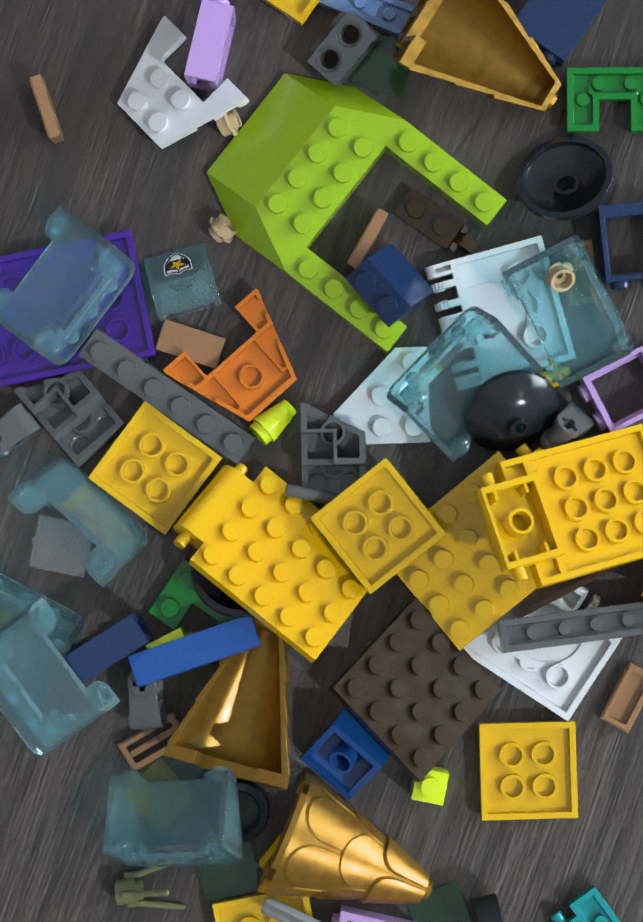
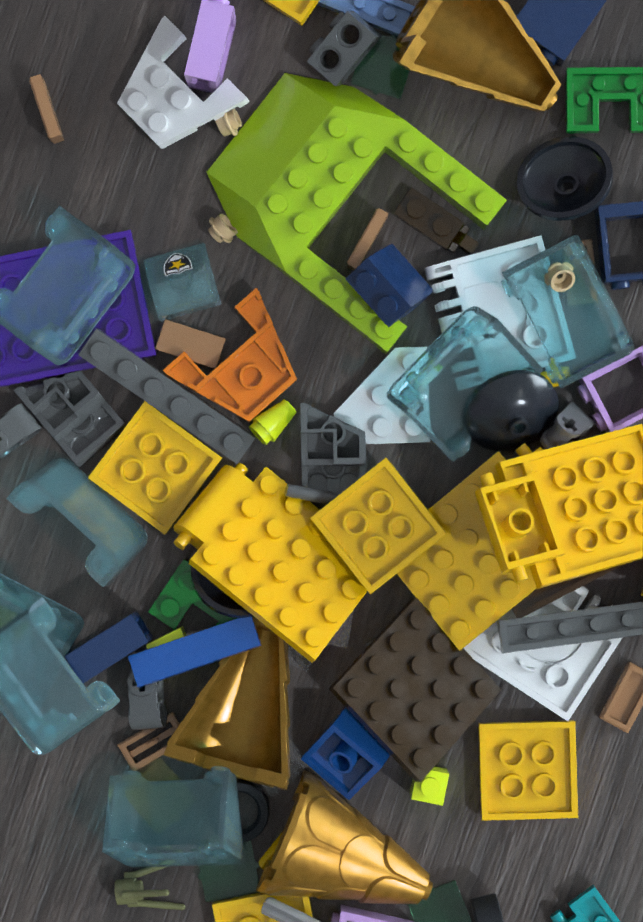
(59, 547): clear piece -> none

